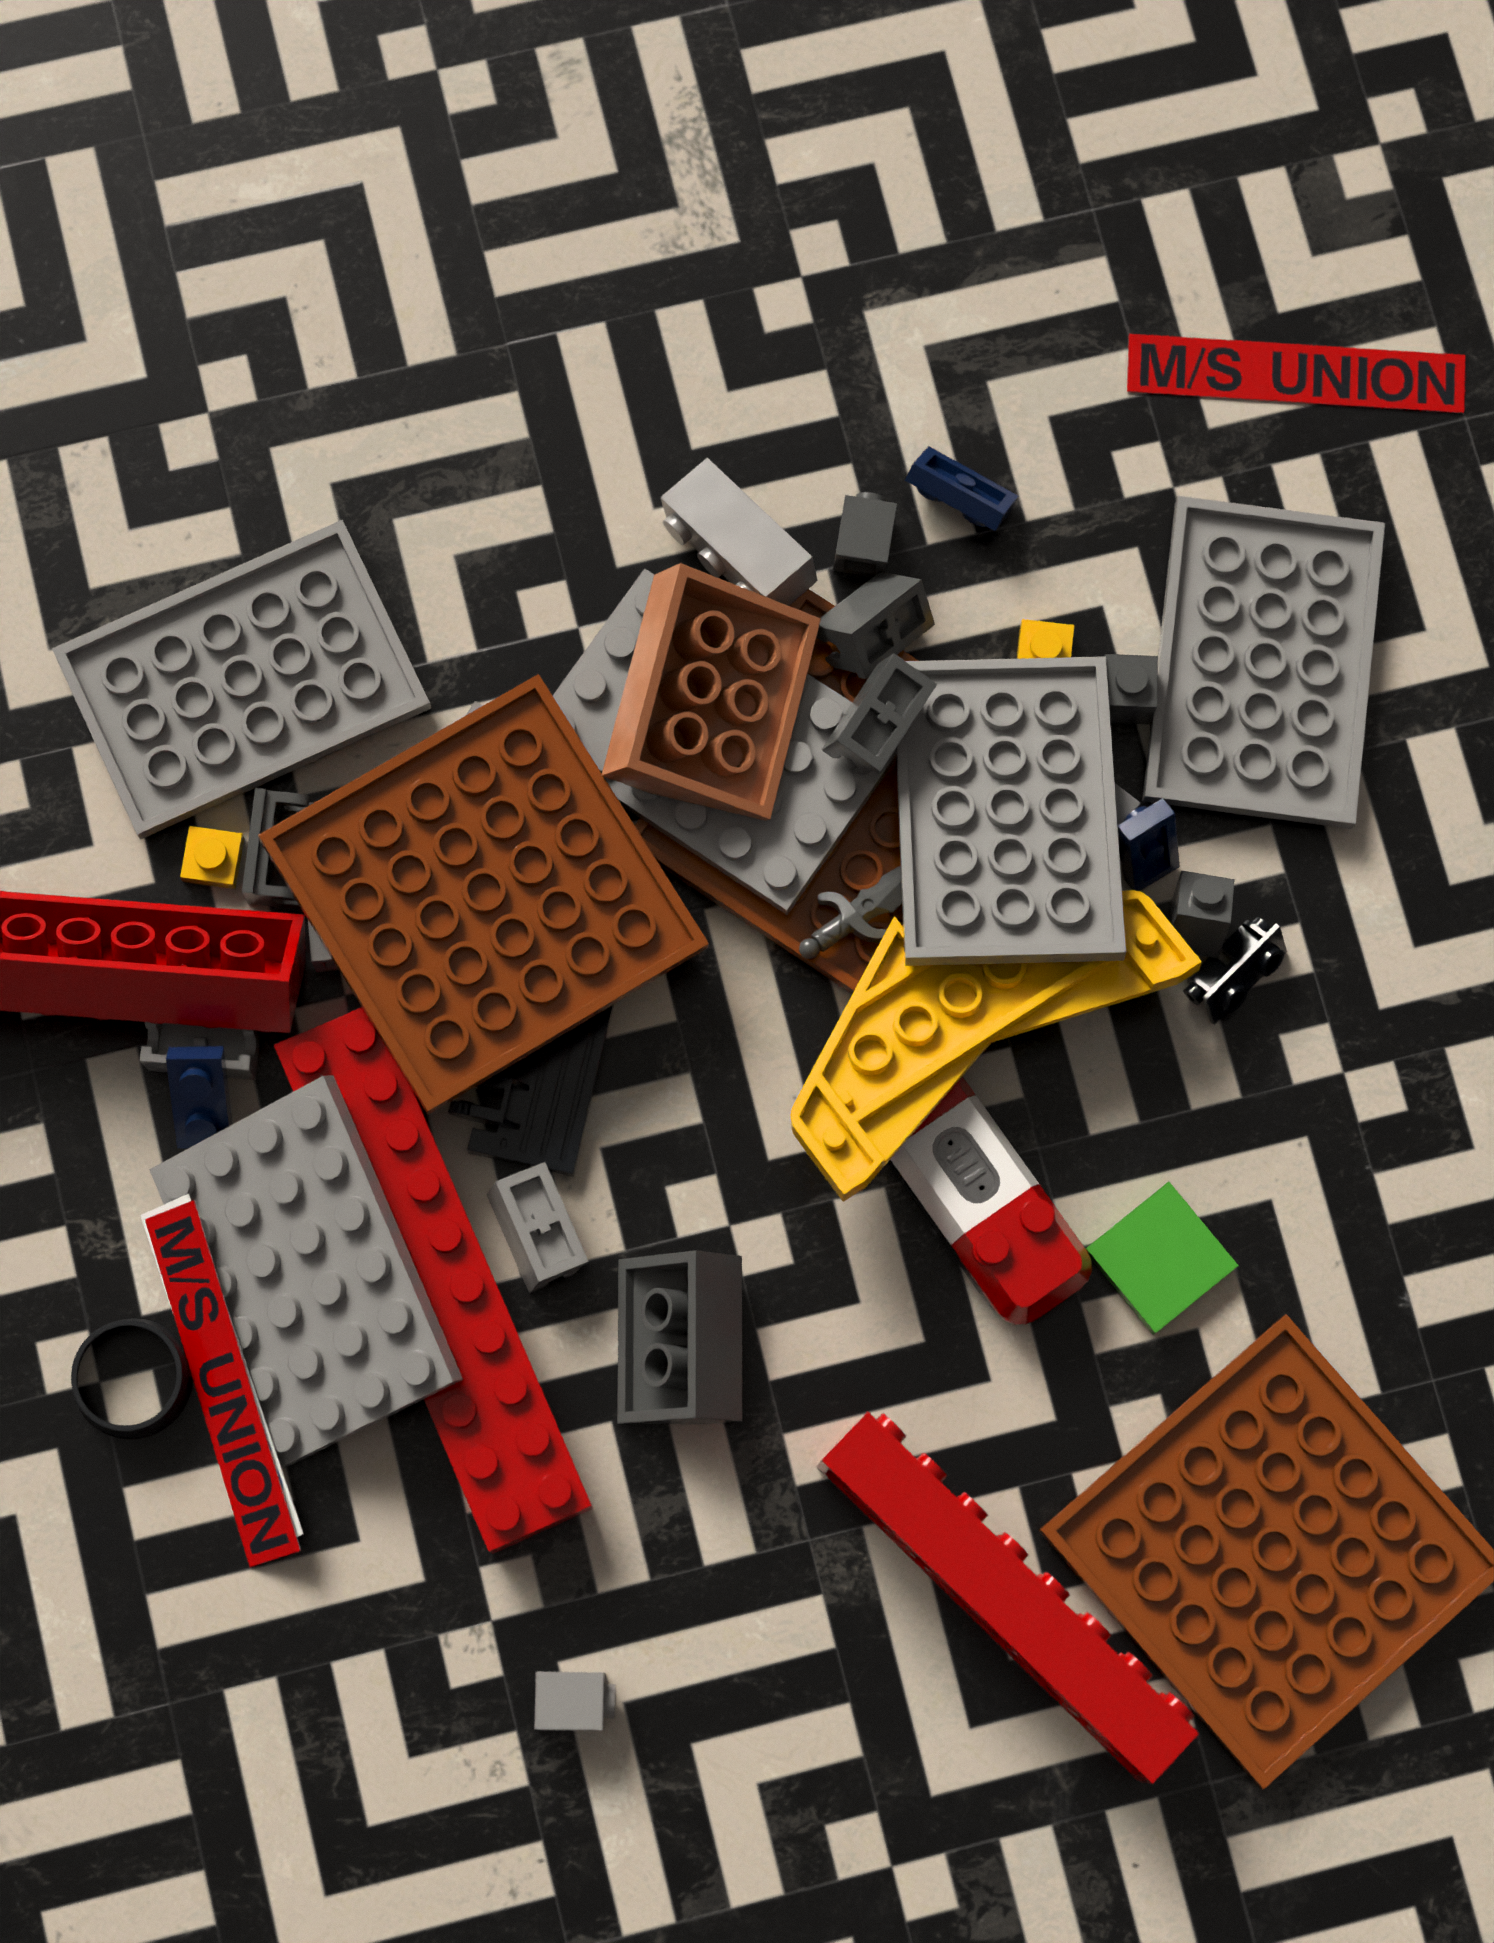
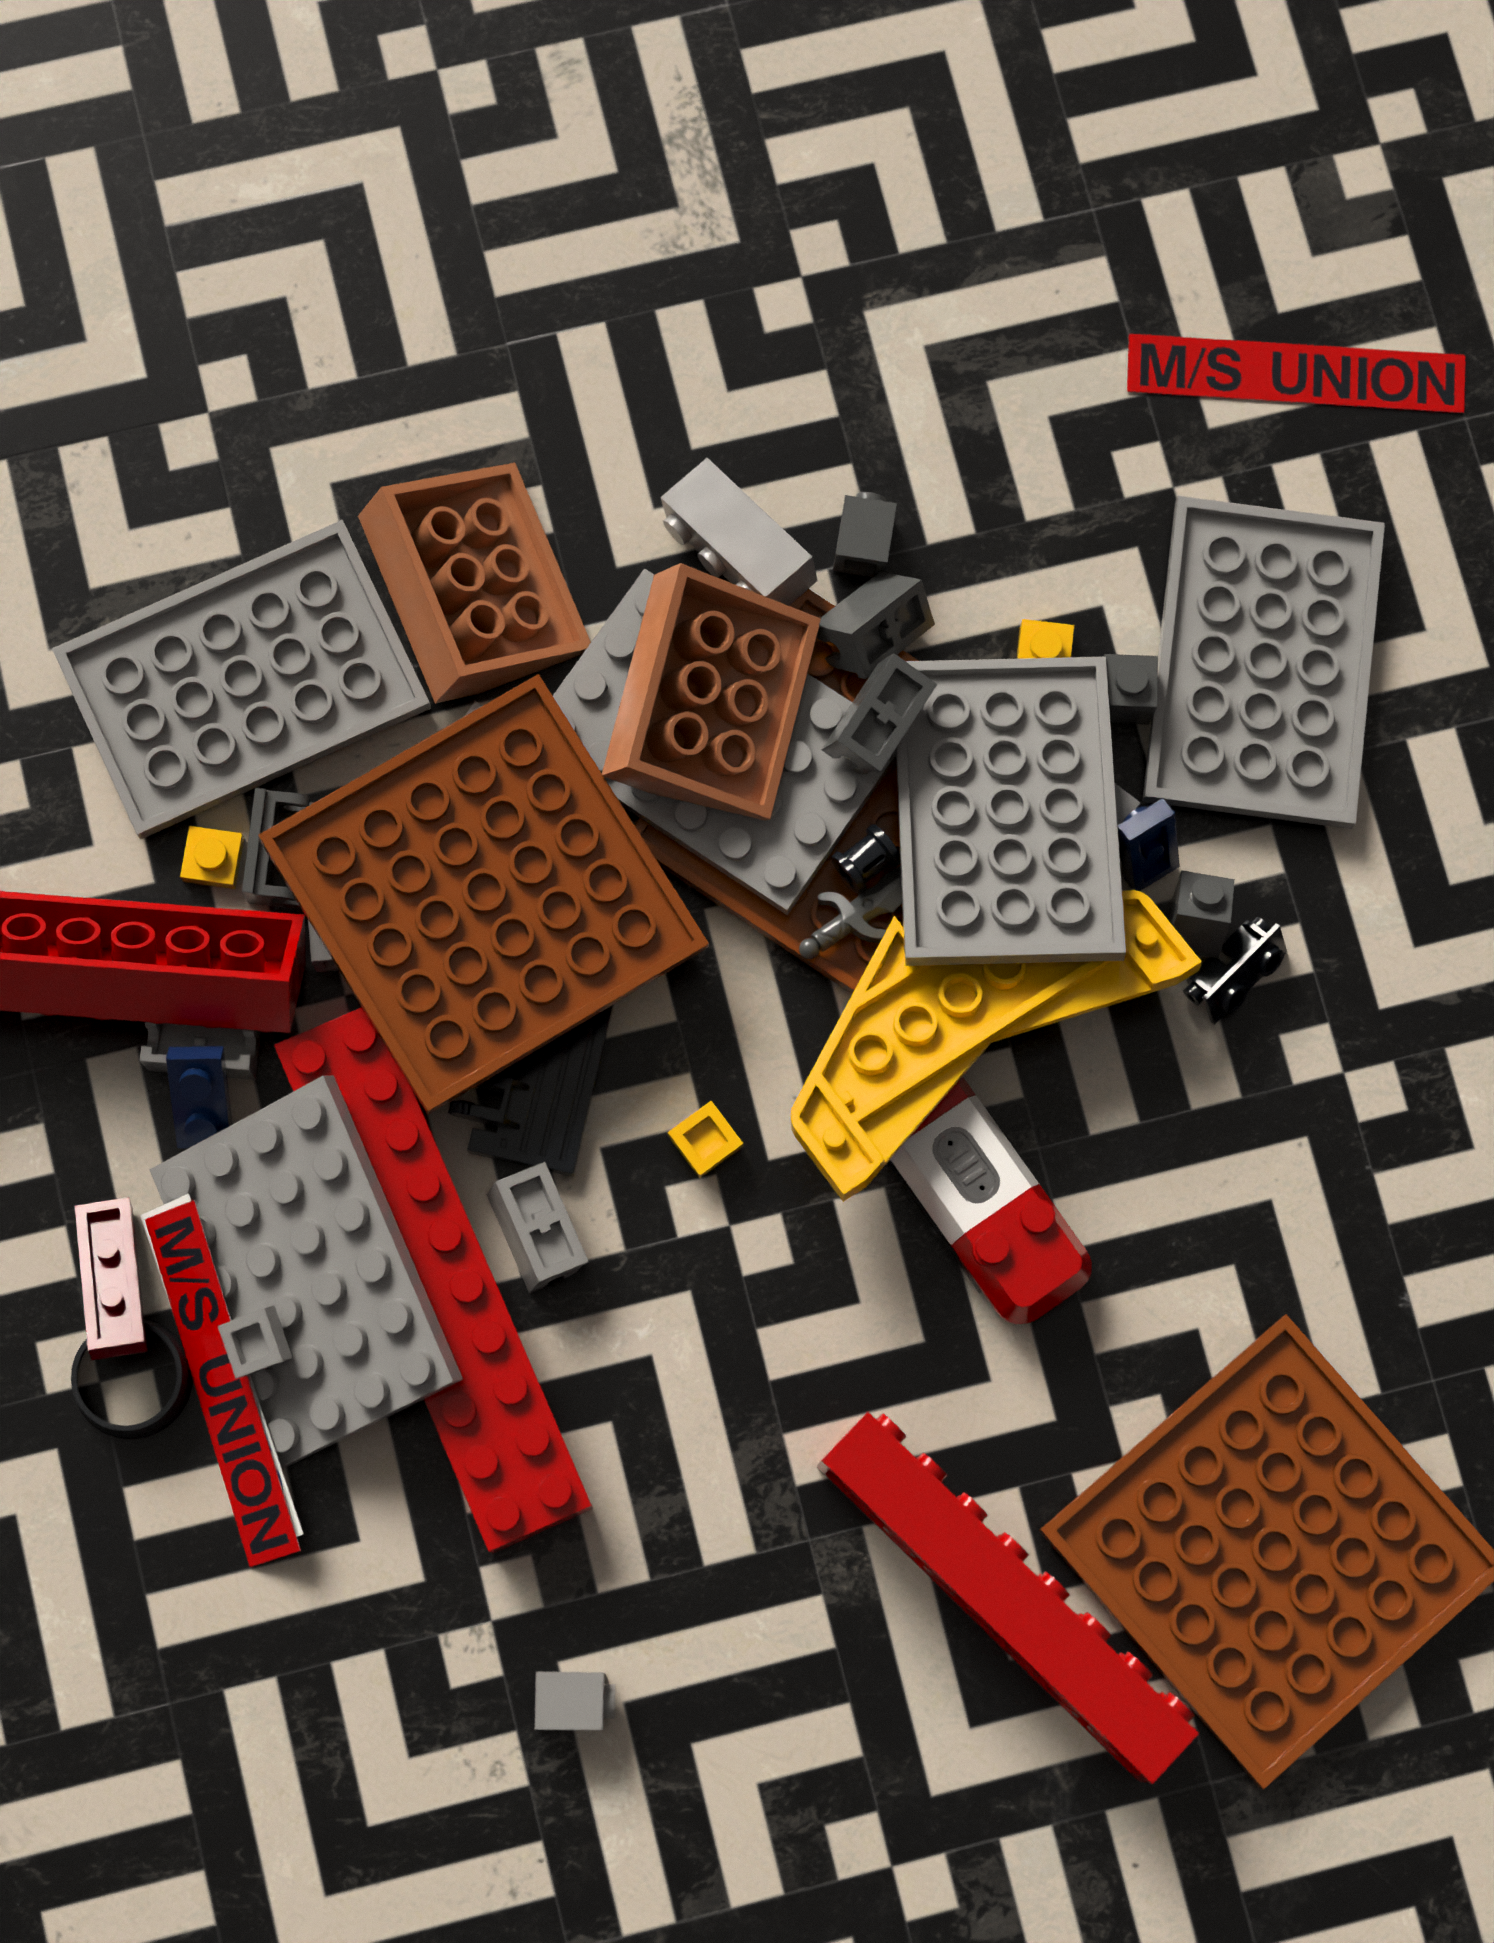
(110, 1278): none -> plate
(255, 1342): none -> light grey plate
(473, 579): none -> nougat slope
(680, 1338): dark grey slope -> none
(705, 1139): none -> yellow plate
(866, 859): none -> black bush
(958, 486): dark blue plate -> none
(1161, 1258): bright green tile -> none

